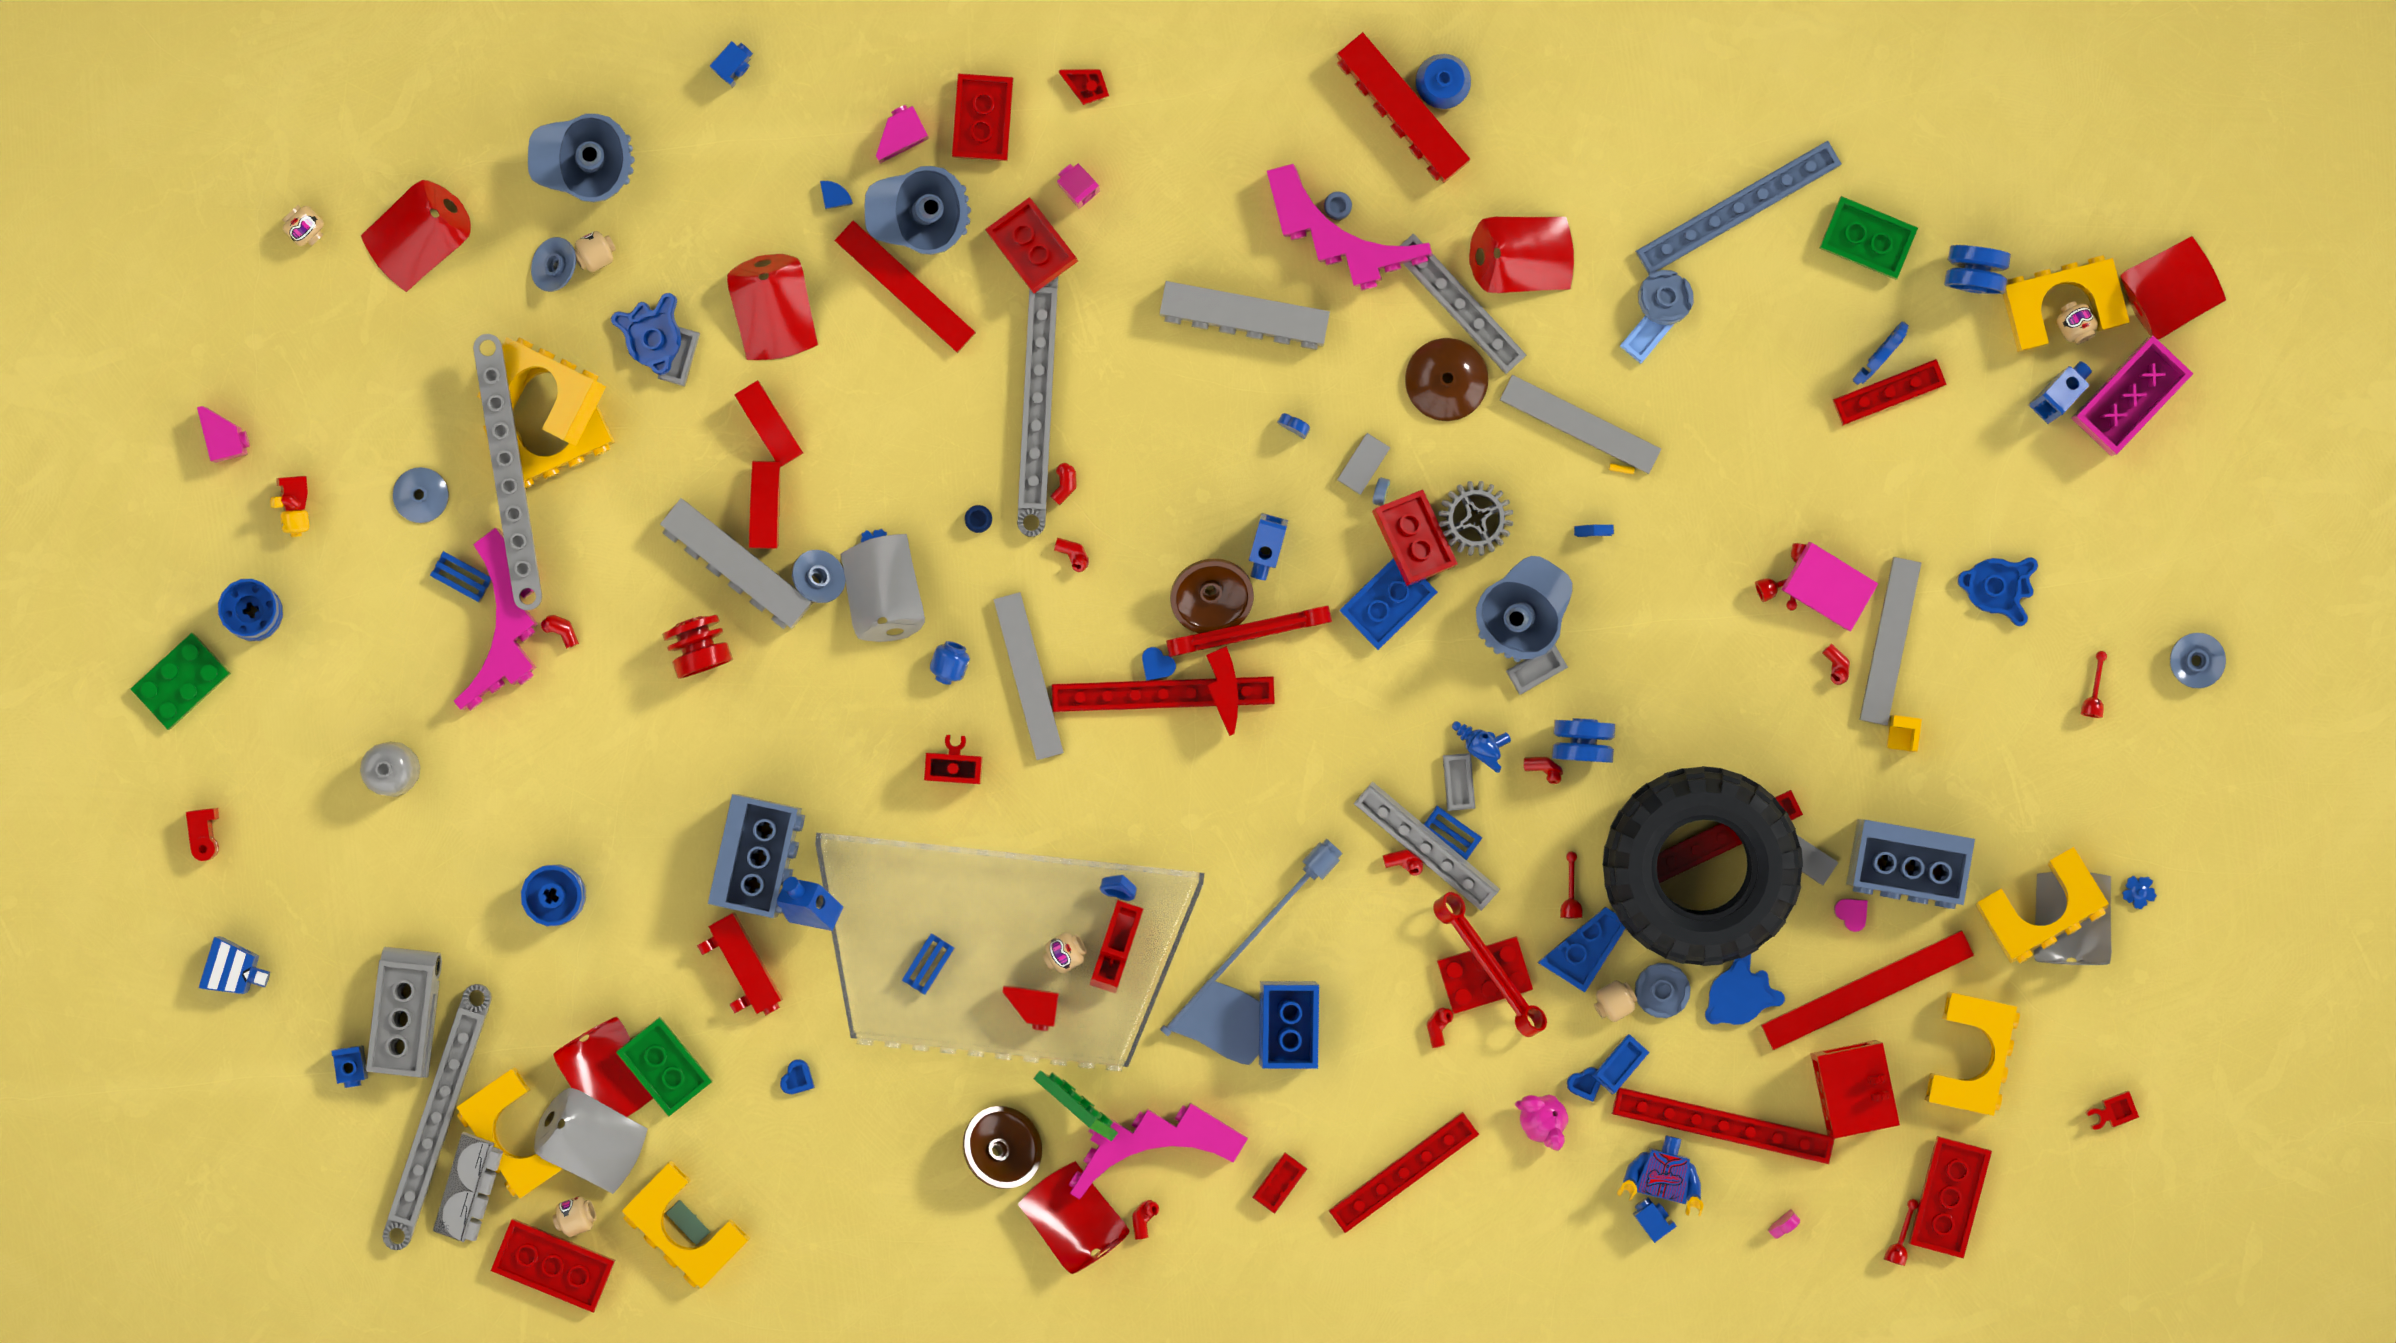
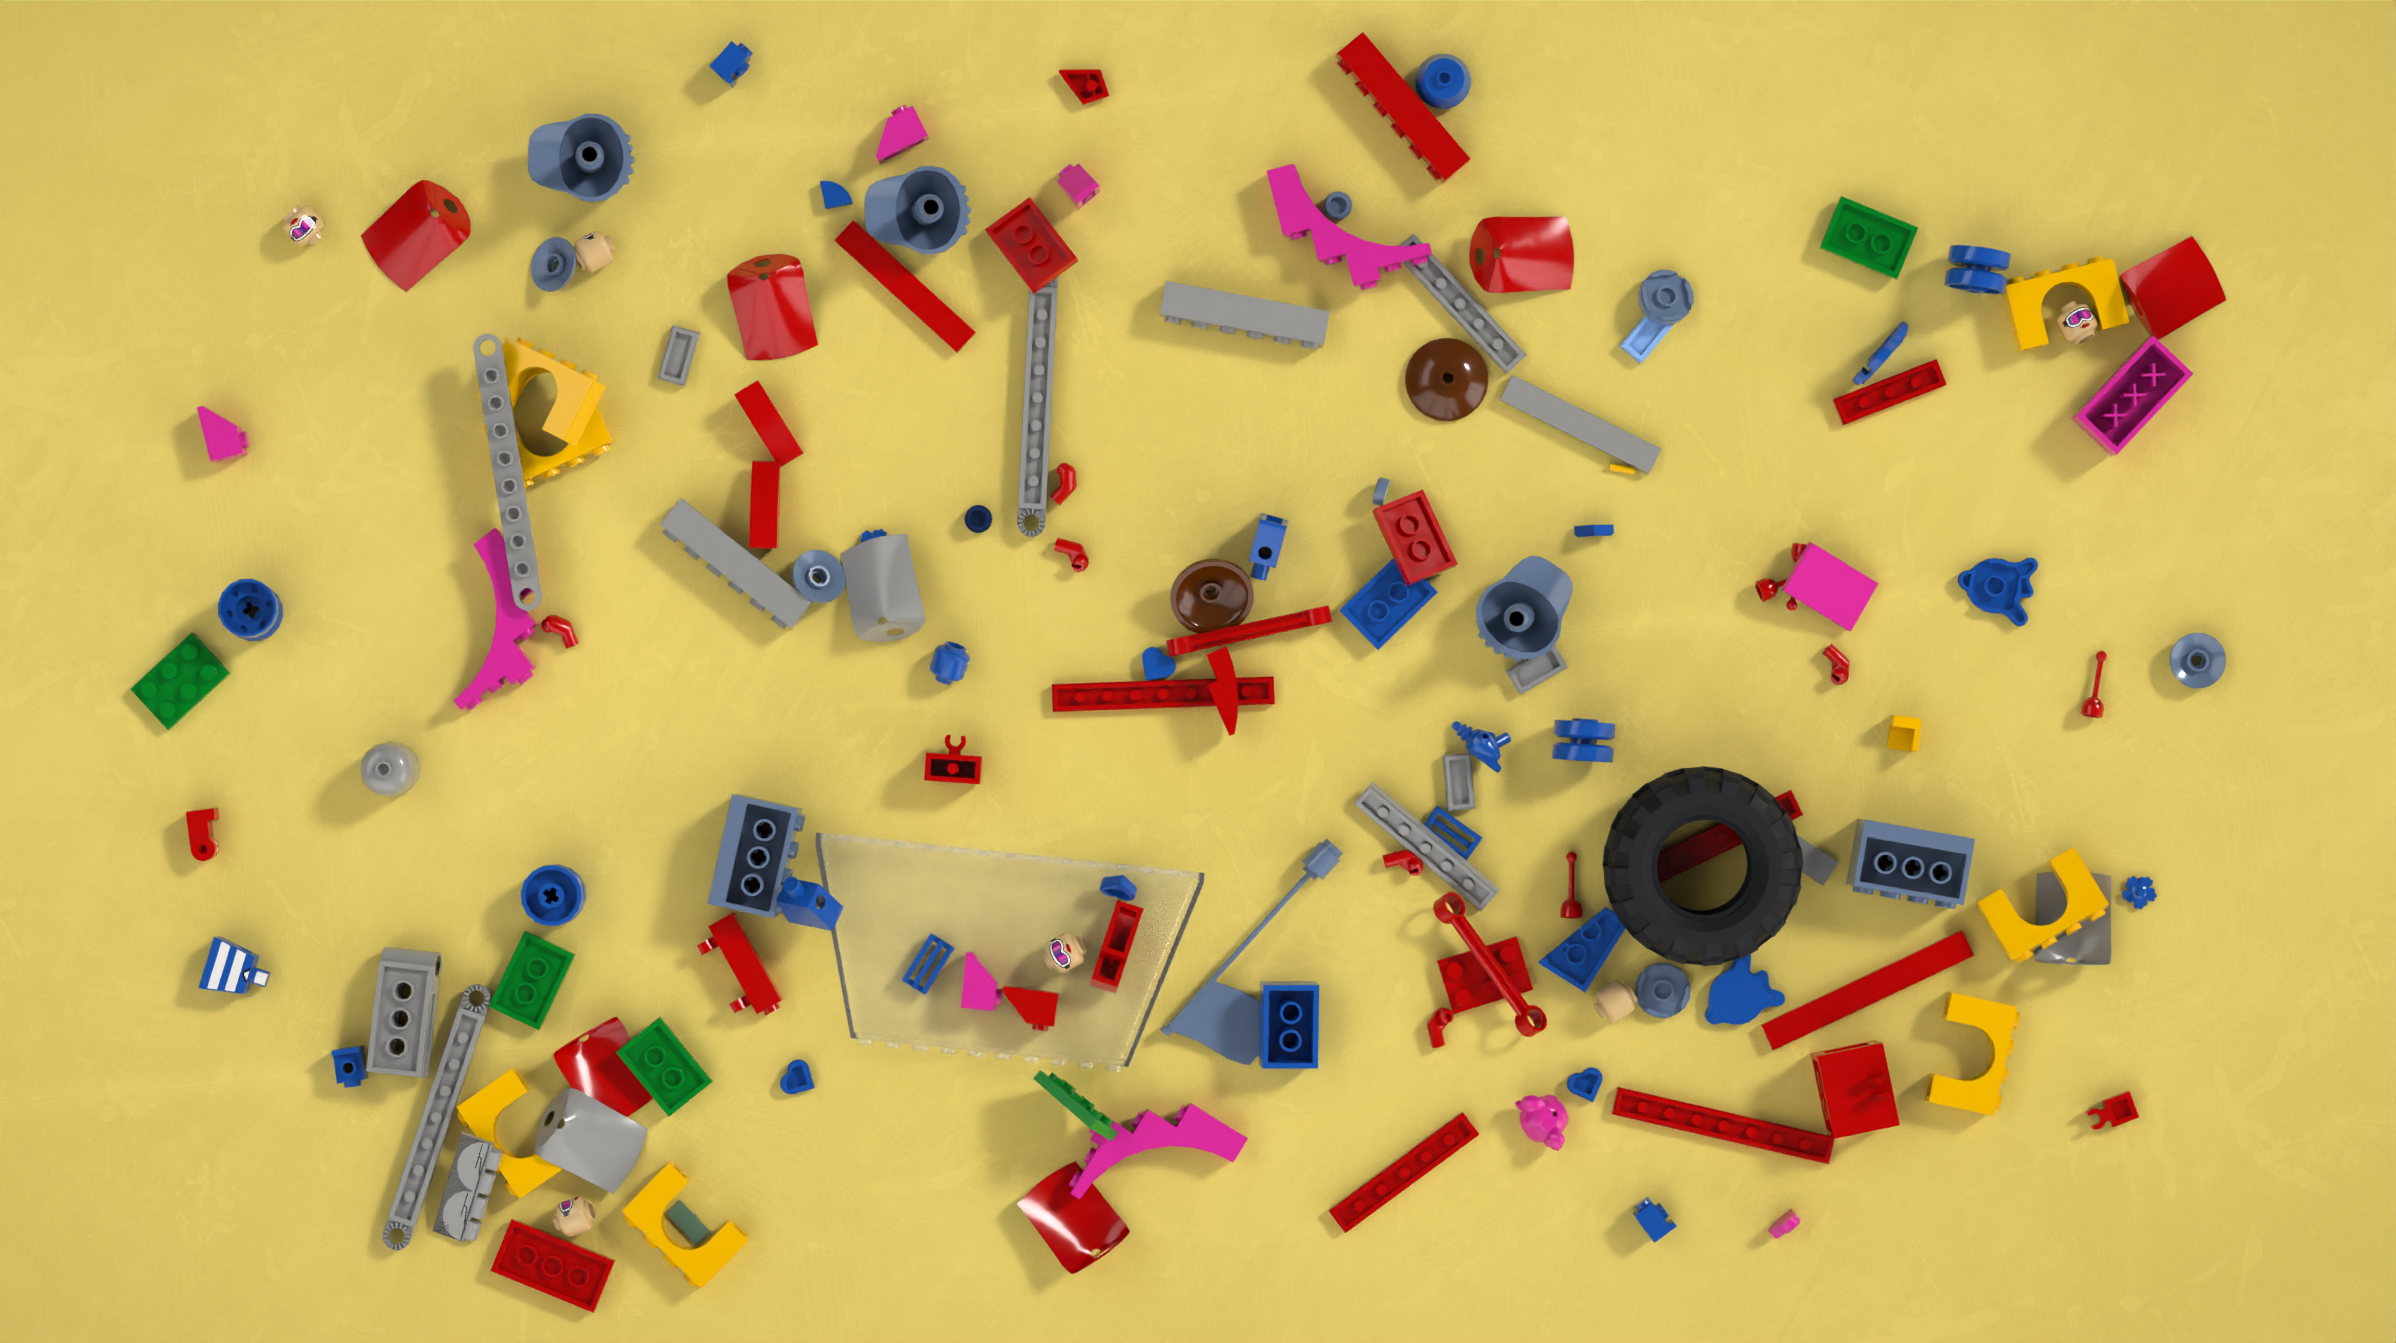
(293, 500): piece -> none
(434, 498): sand blue dish -> none
(440, 565): blue tile -> none
(532, 980): none -> green plate
(651, 334): blue tile -> none
(697, 646): red wheel -> none
(979, 986): none -> dark pink slope
(982, 117): red plate -> none
(1016, 1143): reddish brown dish -> none
(1028, 676): light grey tile -> none
(1142, 1216): red arm -> none
(1279, 1182): red plate -> none
(1294, 425): blue tile -> none
(1363, 463): light grey tile -> none
(1496, 507): light grey gear -> none
(1546, 765): red arm -> none
(1620, 1064): blue tile -> none
(1664, 1176): blue torso -> none
(1738, 207): sand blue tile -> none
(1852, 912): dark pink tile -> none
(1890, 641): light grey tile -> none
(1897, 1252): red hinge -> none
(1950, 1197): red plate -> none
(2061, 392): torso -> none

